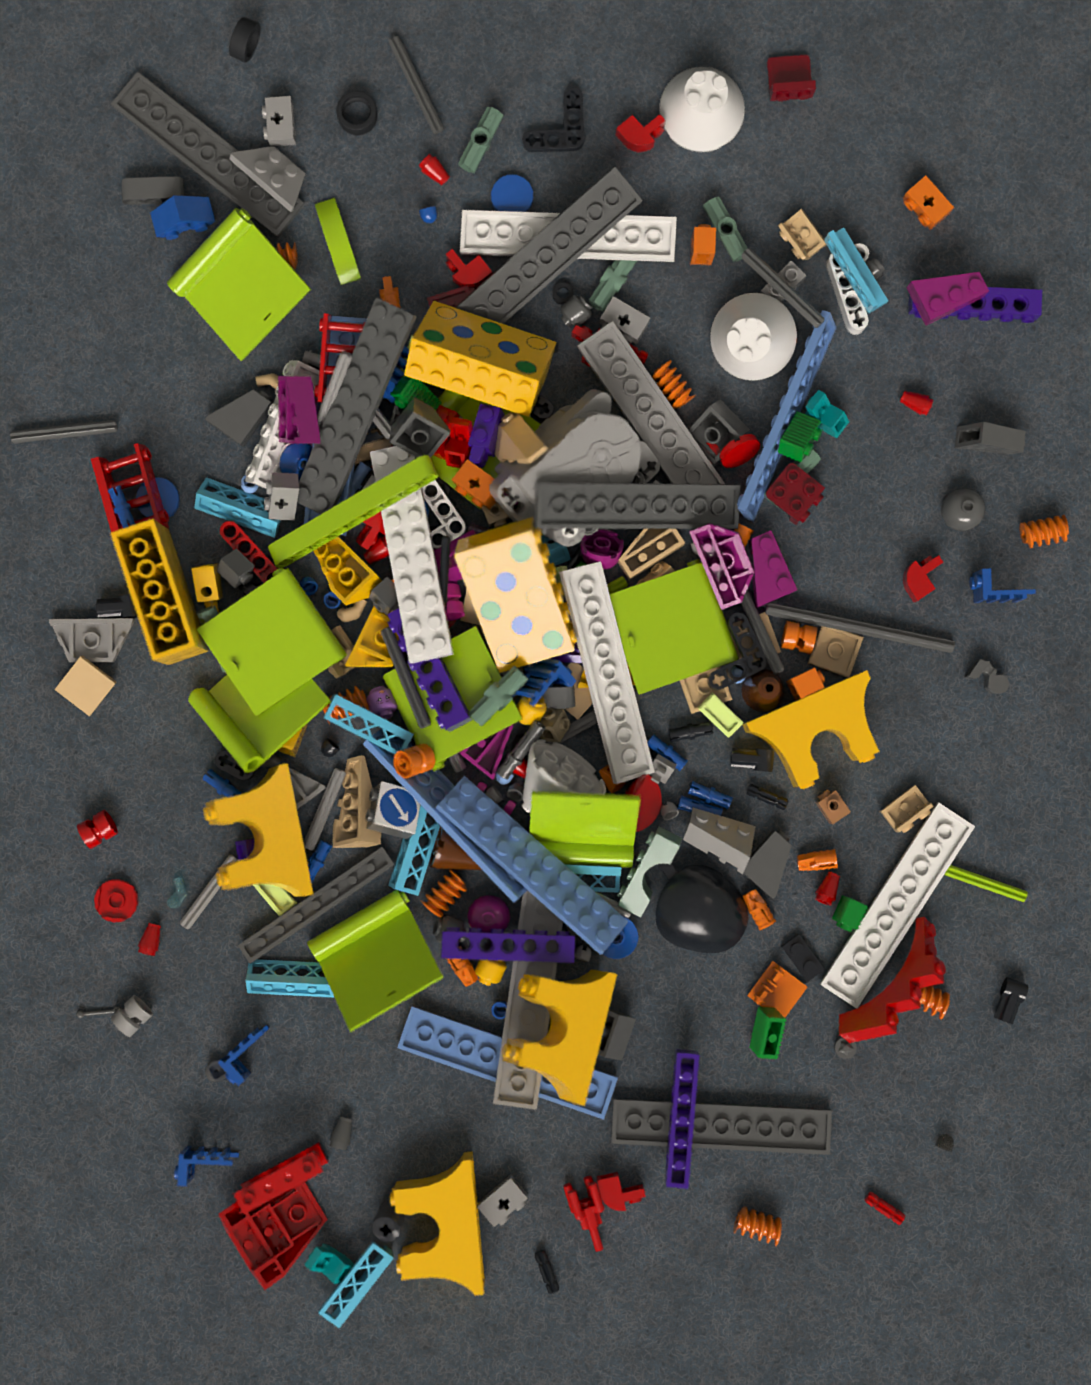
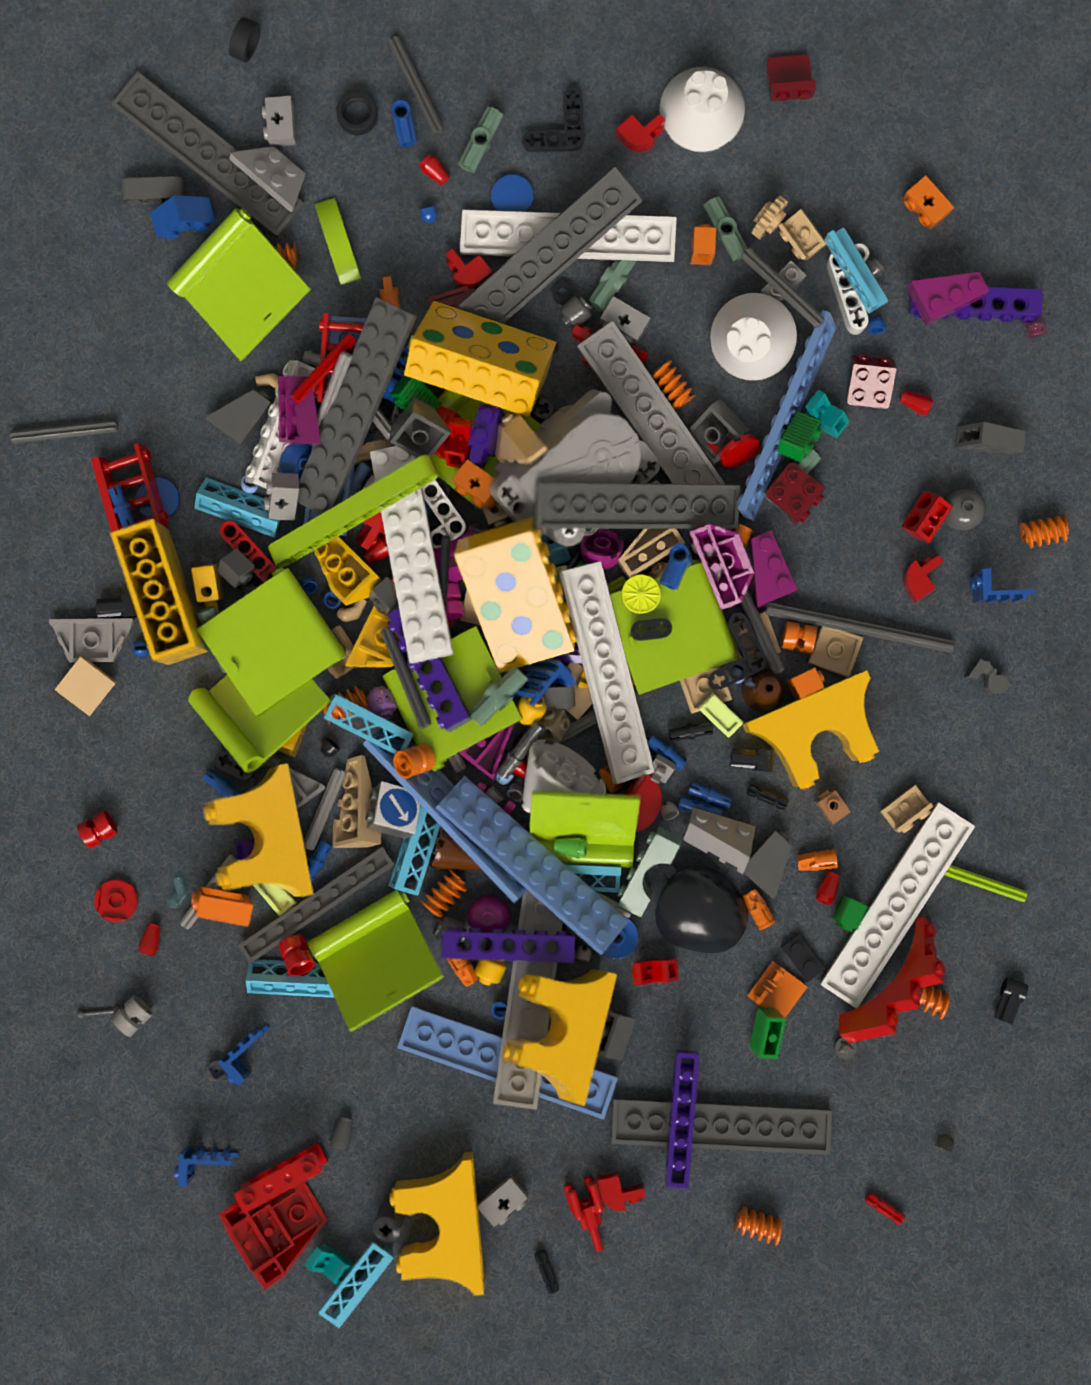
(140, 653): none -> blue hinge
(222, 905): none -> orange window
(296, 955): none -> red wheel
(322, 369): none -> red axle
(403, 124): none -> blue piece
(573, 846): none -> bright green cone
(641, 594): none -> neon yellow wheel
(652, 635): none -> black beam
(655, 971): none -> red brick
(676, 568): none -> blue piece
(769, 217): none -> tan gear
(871, 381): none -> bracket
(876, 325): none -> blue hinge
(926, 516): none -> red brick
(1036, 330): none -> clear pink bush

